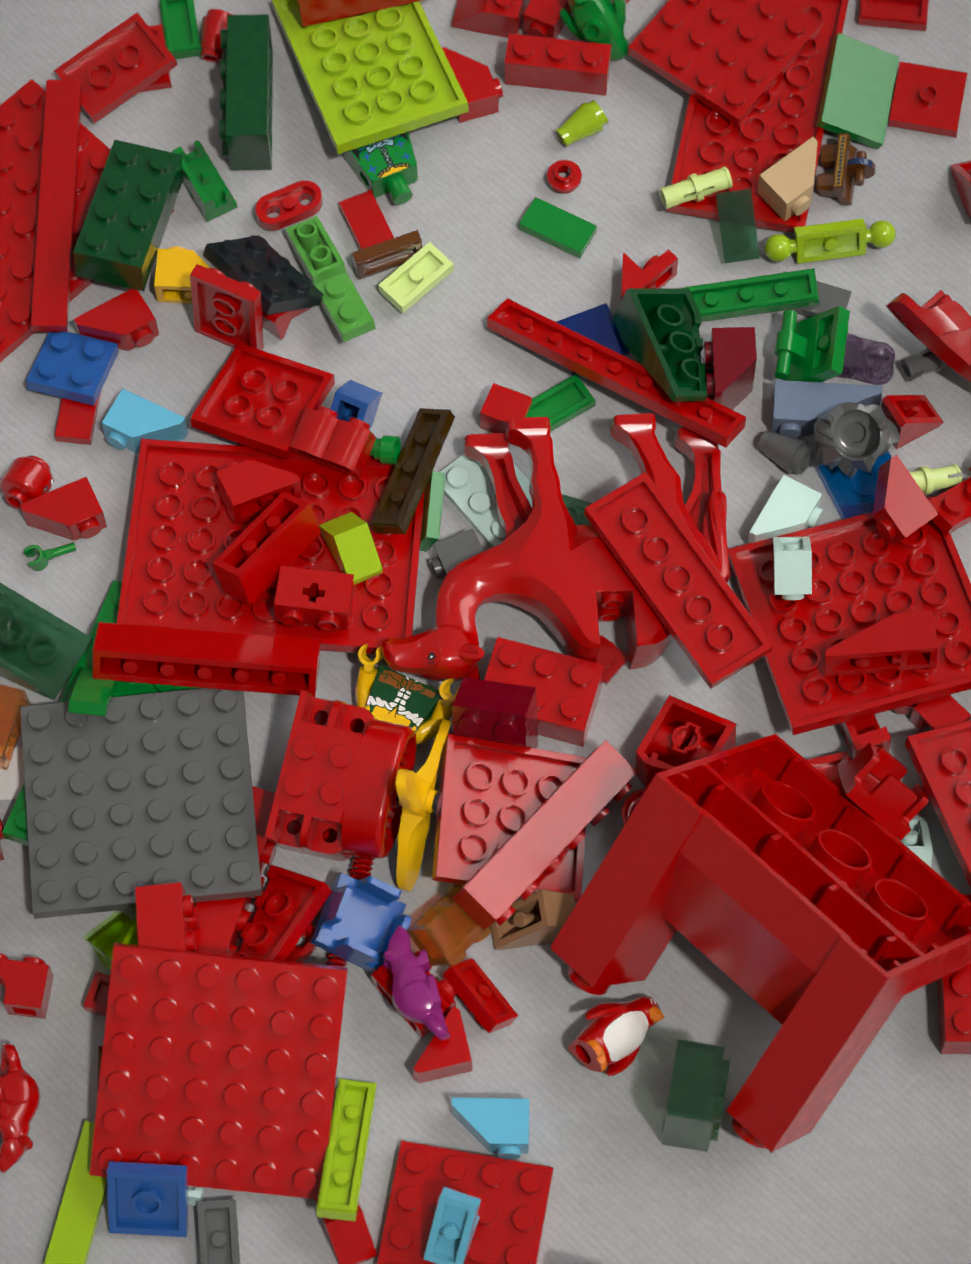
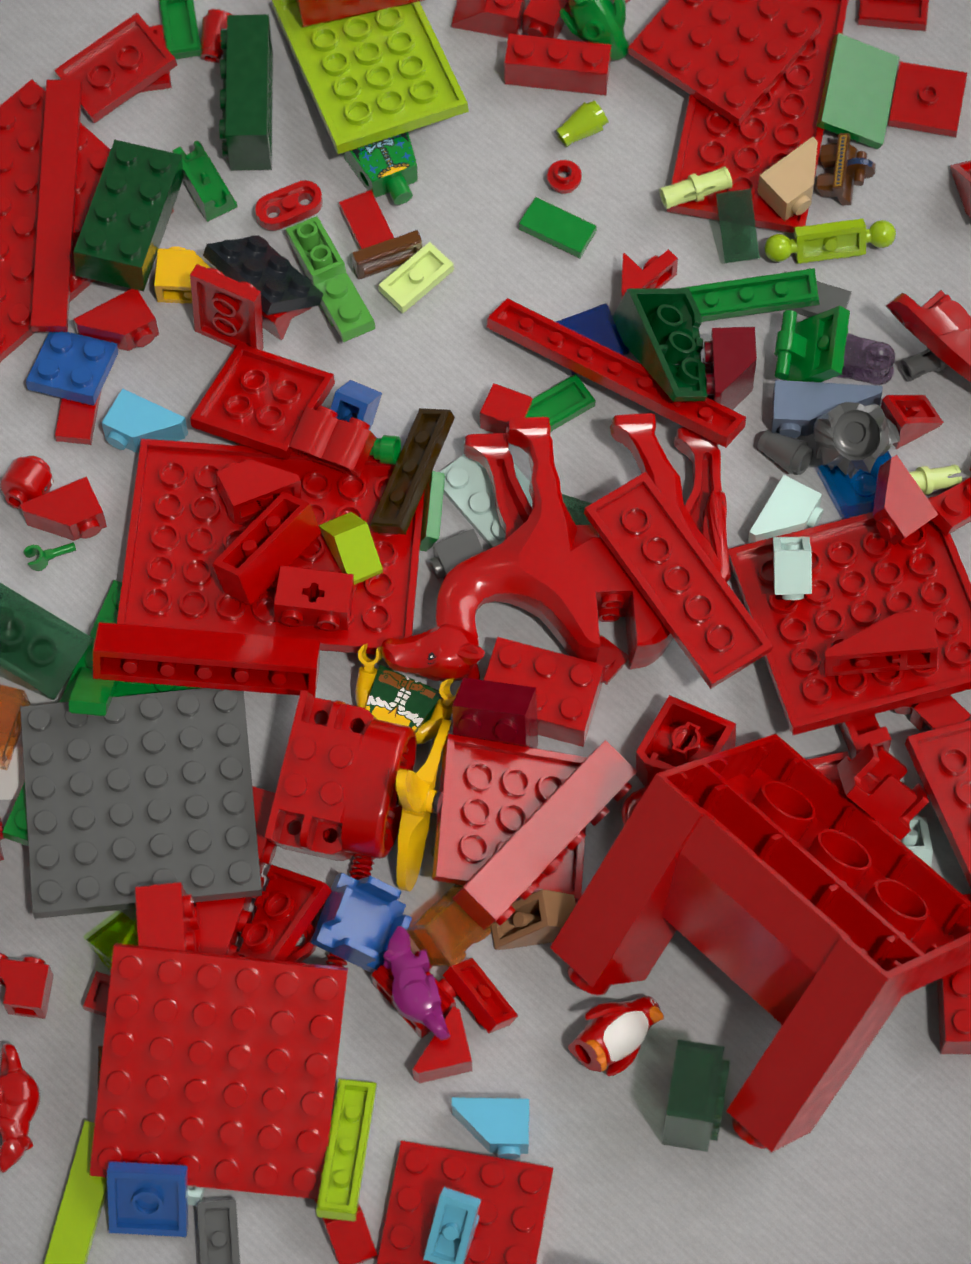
(477, 85): red slope -> none

